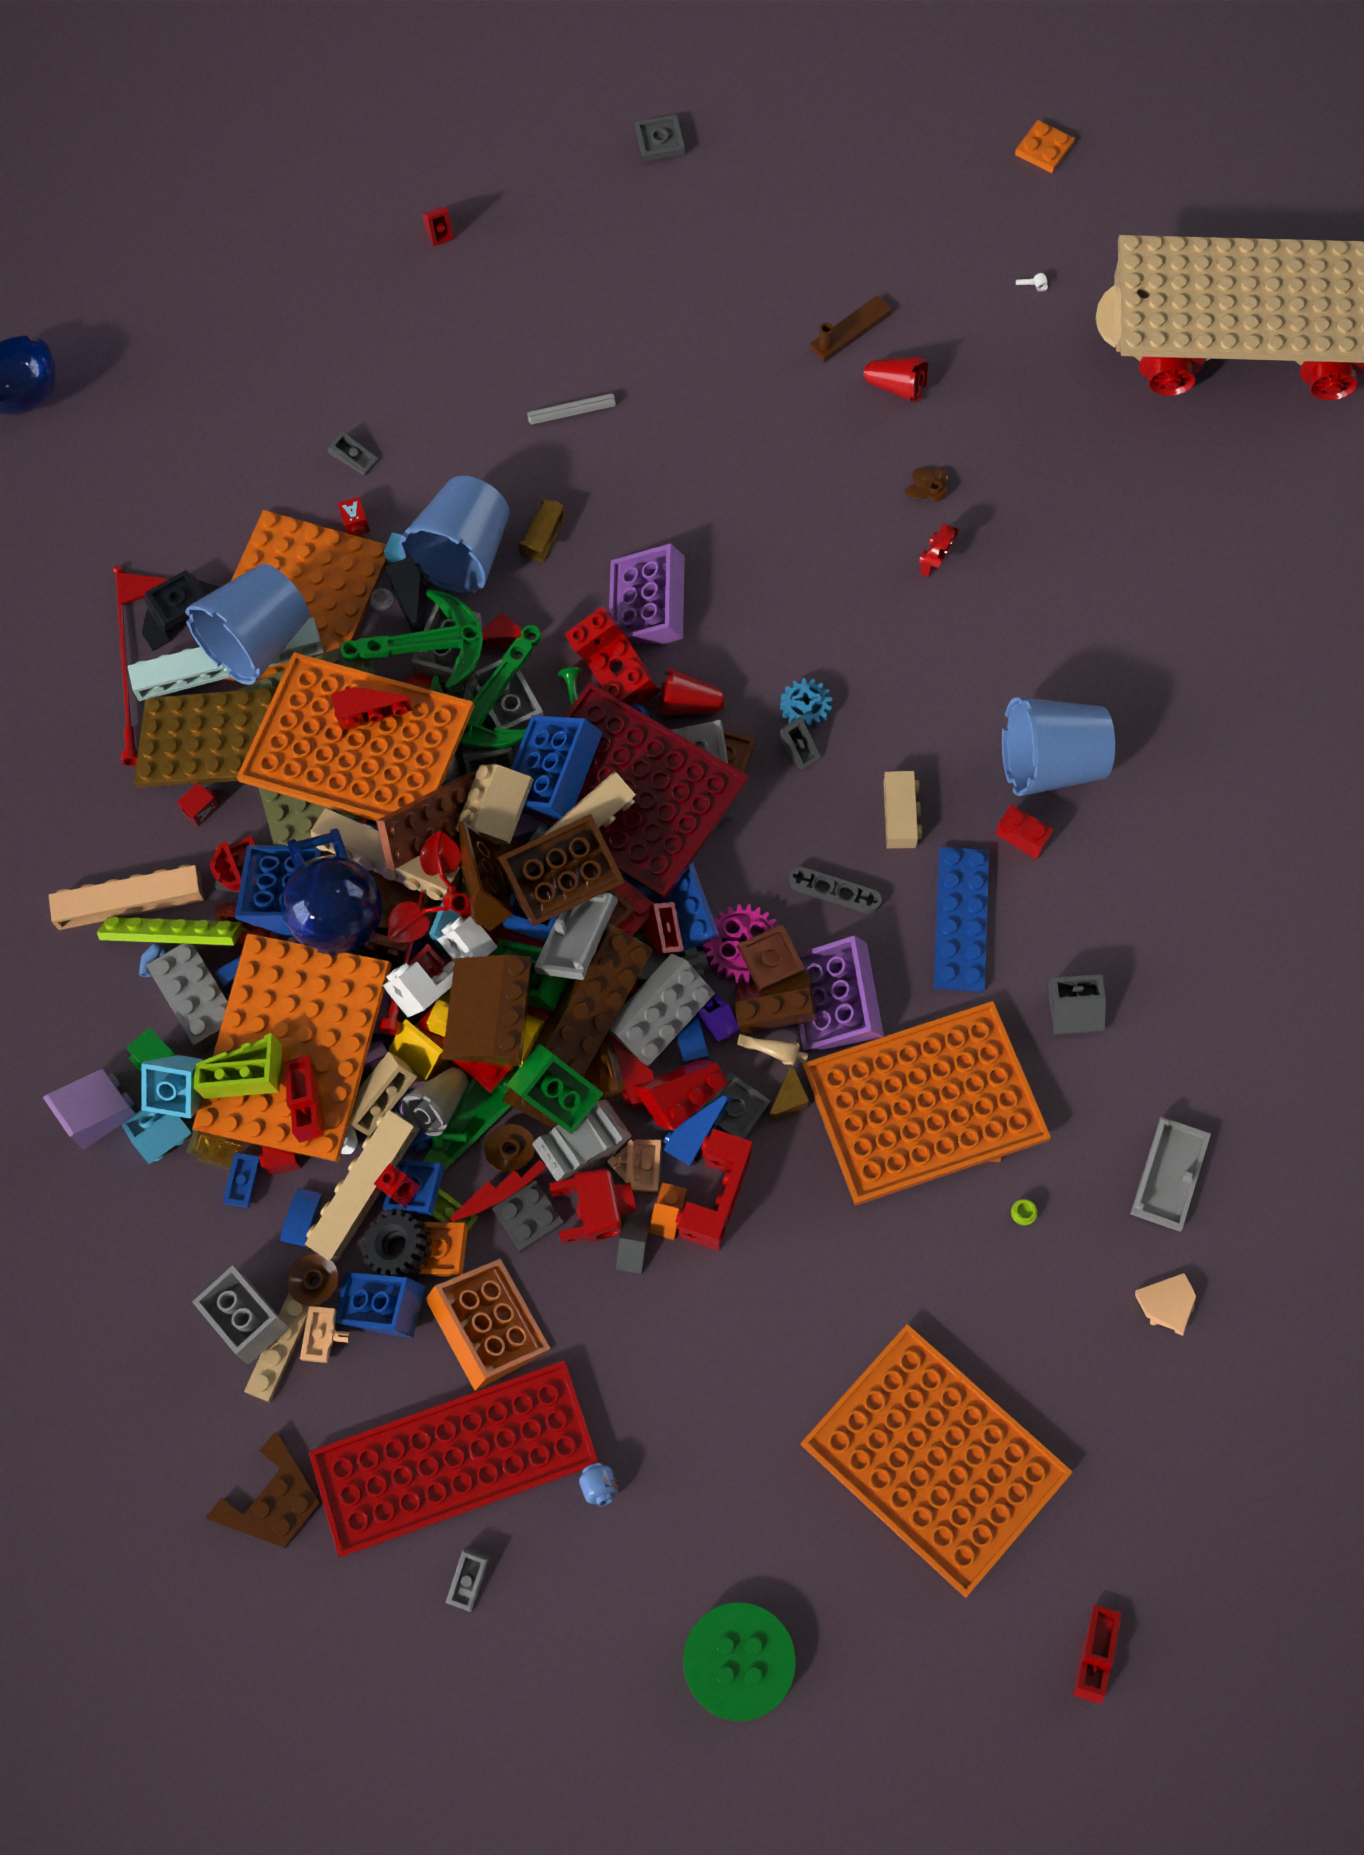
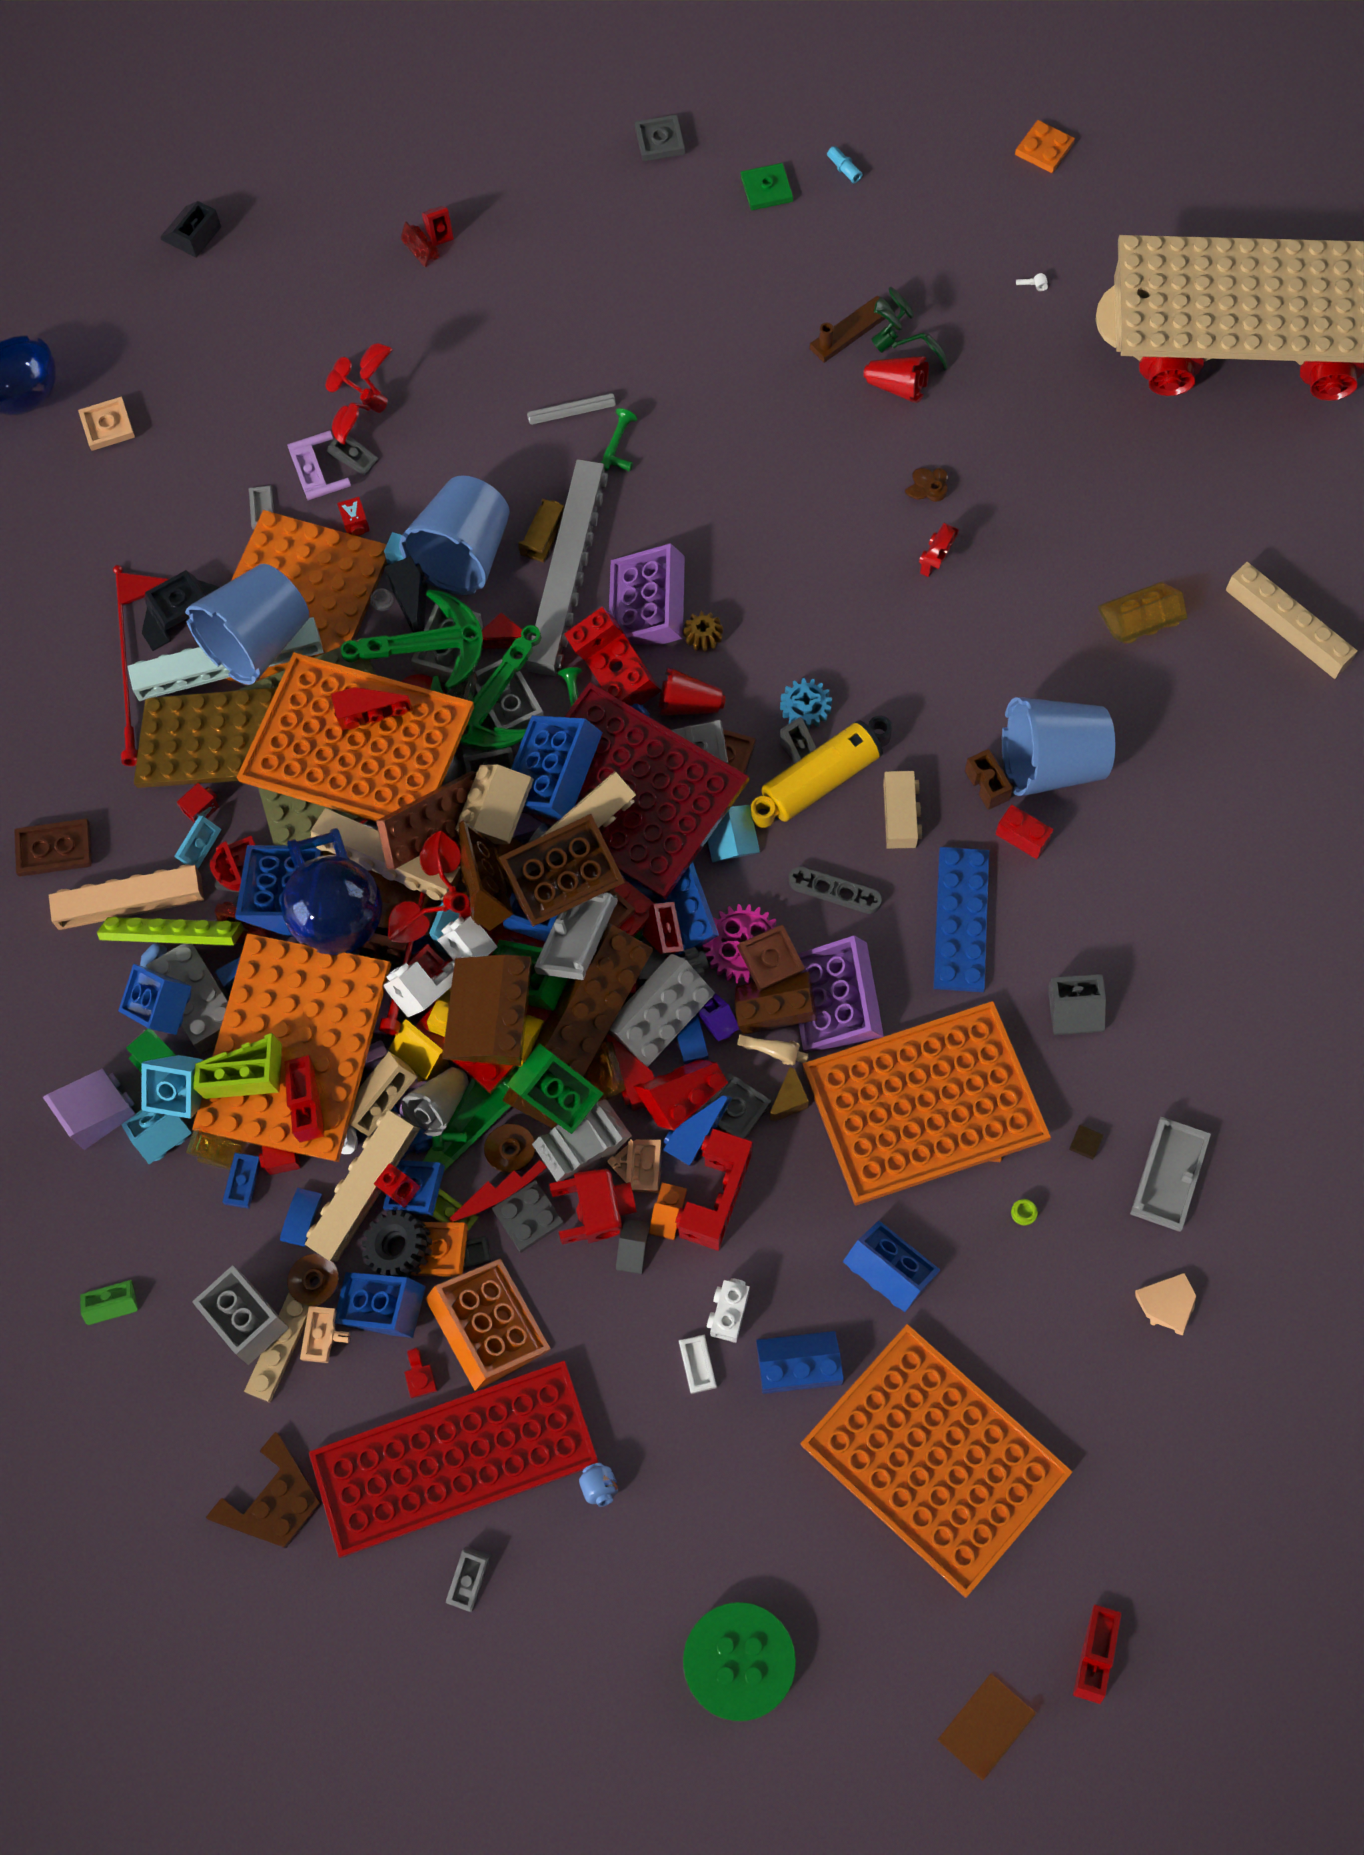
(52, 847): none -> copper plate
(106, 423): none -> light nougat plate
(108, 1302): none -> bright green slope
(155, 999): none -> blue slope
(192, 228): none -> black slope
(198, 842): none -> medium azure plate
(260, 499): none -> light grey tile
(308, 467): none -> lavender plate
(371, 398): none -> red plant
(418, 245): none -> clear red hinge
(421, 1378): none -> red plate
(477, 1252): none -> pearl dark grey tile
(566, 566): none -> light grey brick
(625, 417): none -> green piece
(697, 1364): none -> white tile
(703, 623): none -> pearl gold gear
(730, 1309): none -> white brick
(734, 835): none -> medium azure slope
(766, 186): none -> green plate
(799, 1362): none -> blue slope
(821, 771): none -> yellow piece
(844, 164): none -> medium azure axle
(888, 335): none -> dark green plant
(891, 1266): none -> blue slope
(986, 772): none -> reddish brown brick
(986, 1727): none -> clear orange piece
(1086, 1142): none -> dark brown tile
(1143, 612): none -> clear yellow slope
(1291, 620): none -> tan brick

